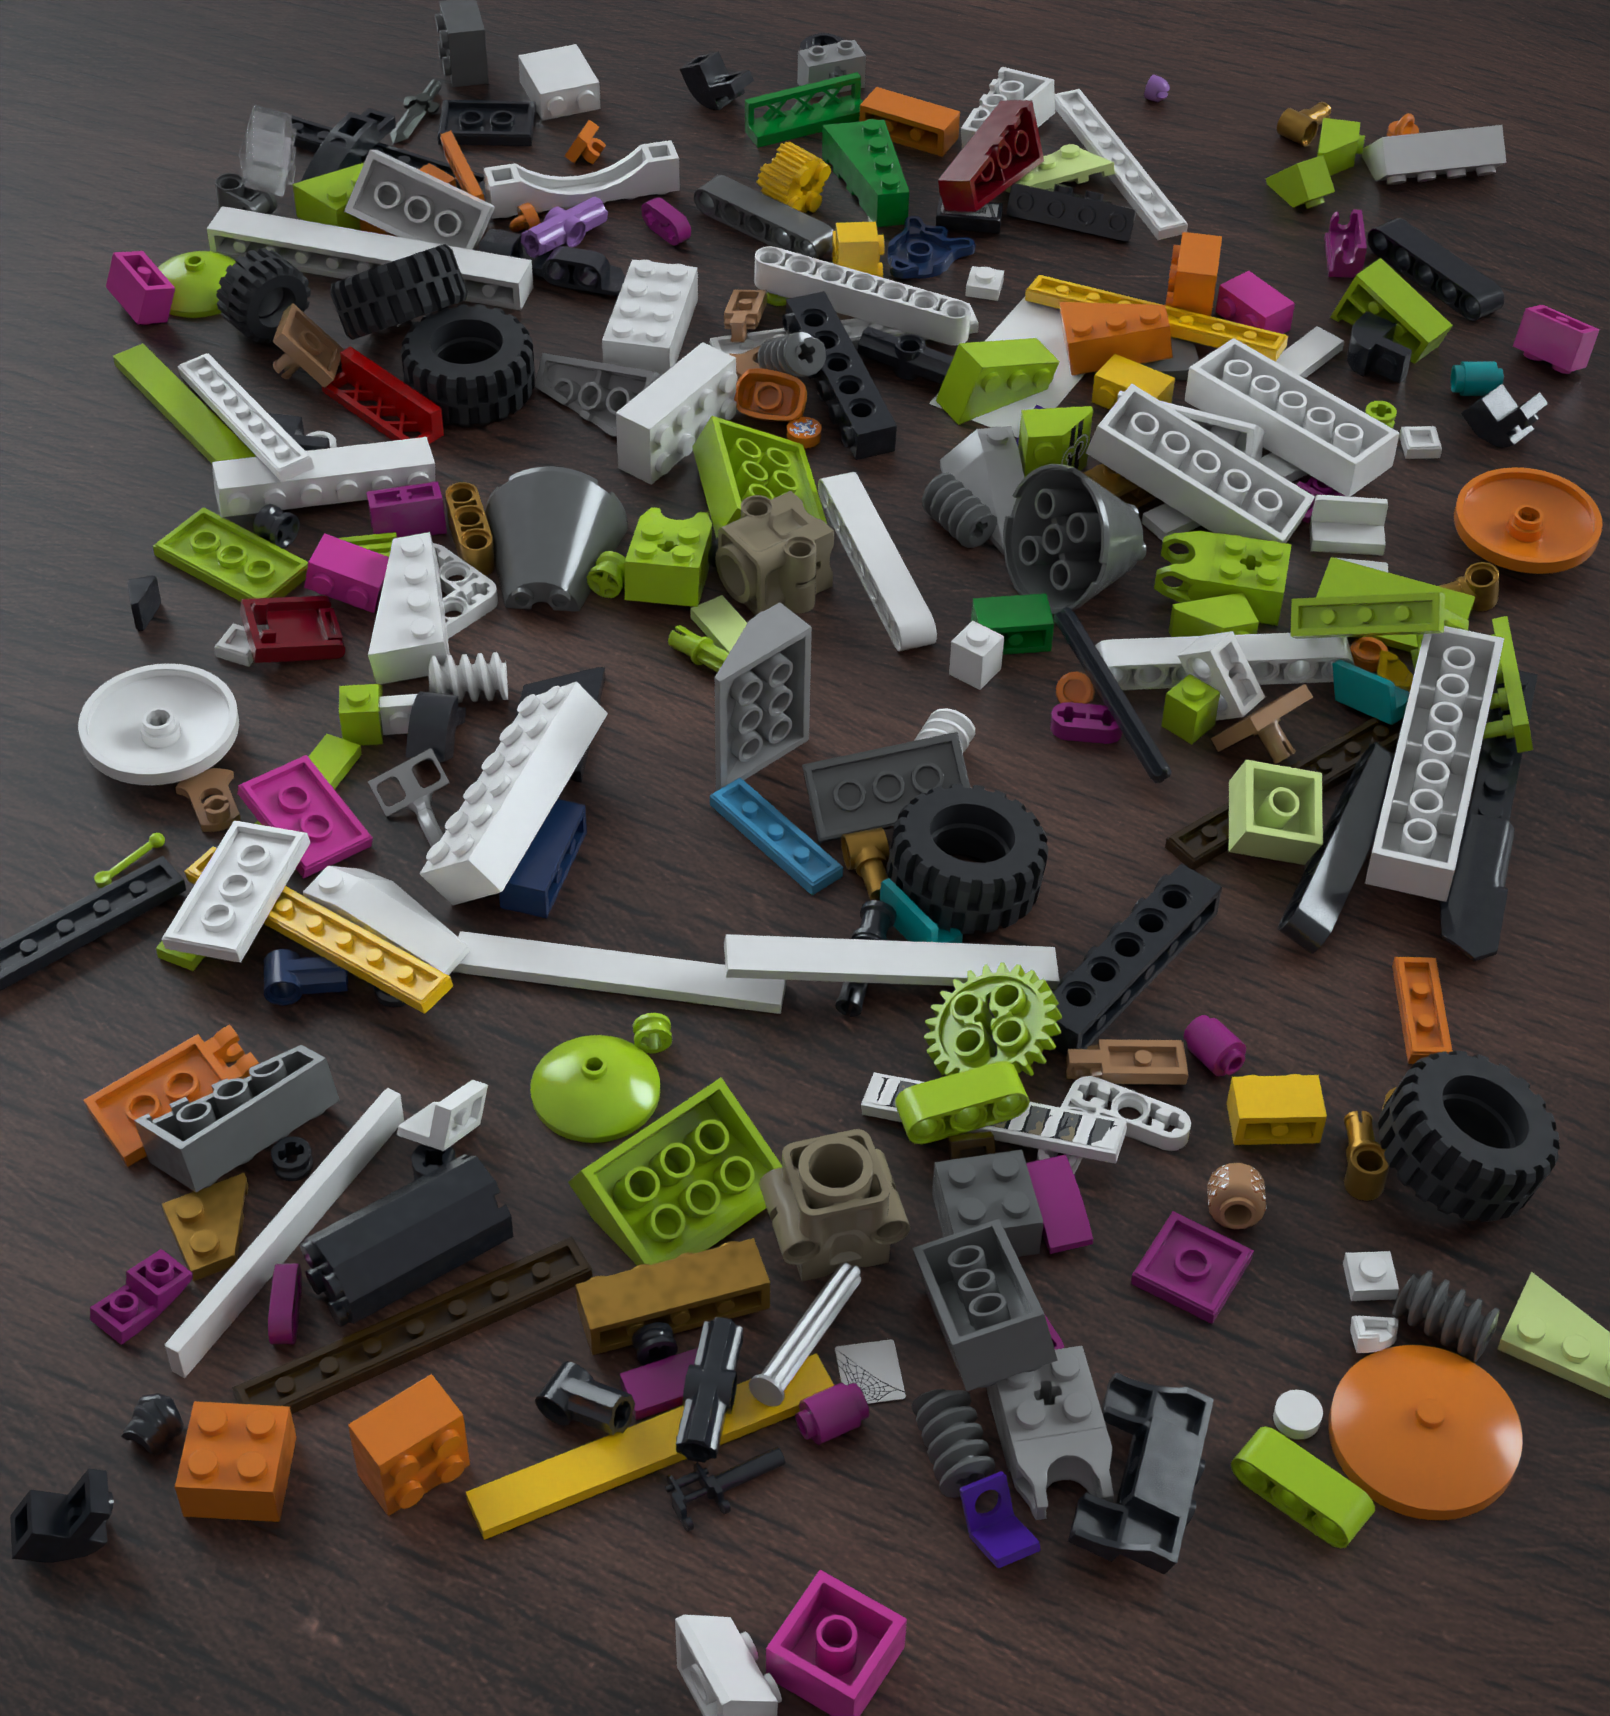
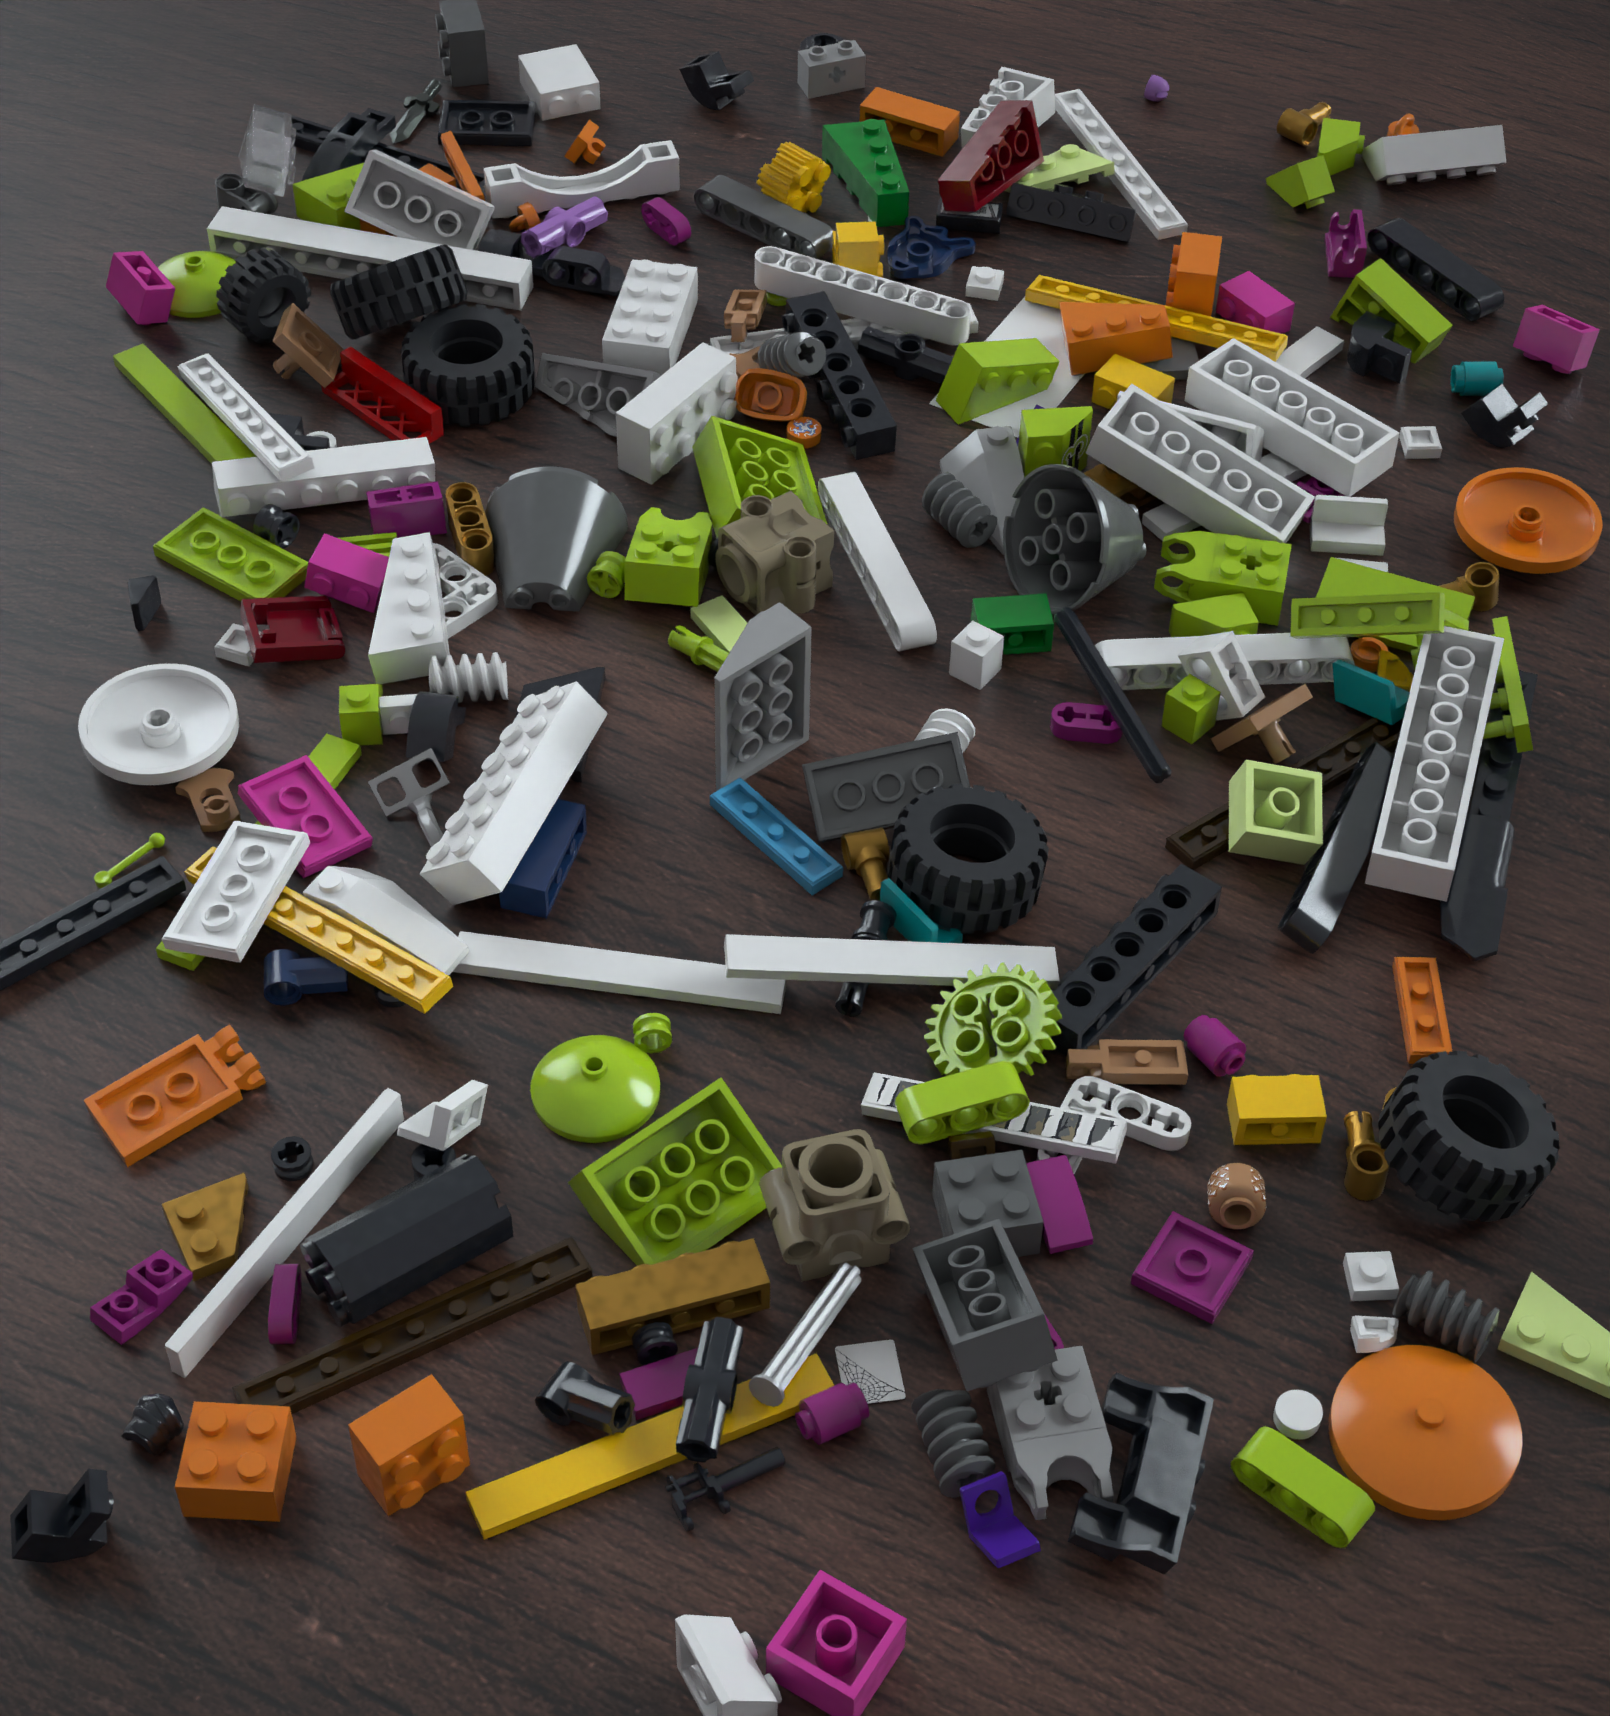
(239, 1118): dark grey wedge -> none
(803, 117): green fence -> none
(1075, 688): orange tile -> none
(1382, 412): lime bush -> none

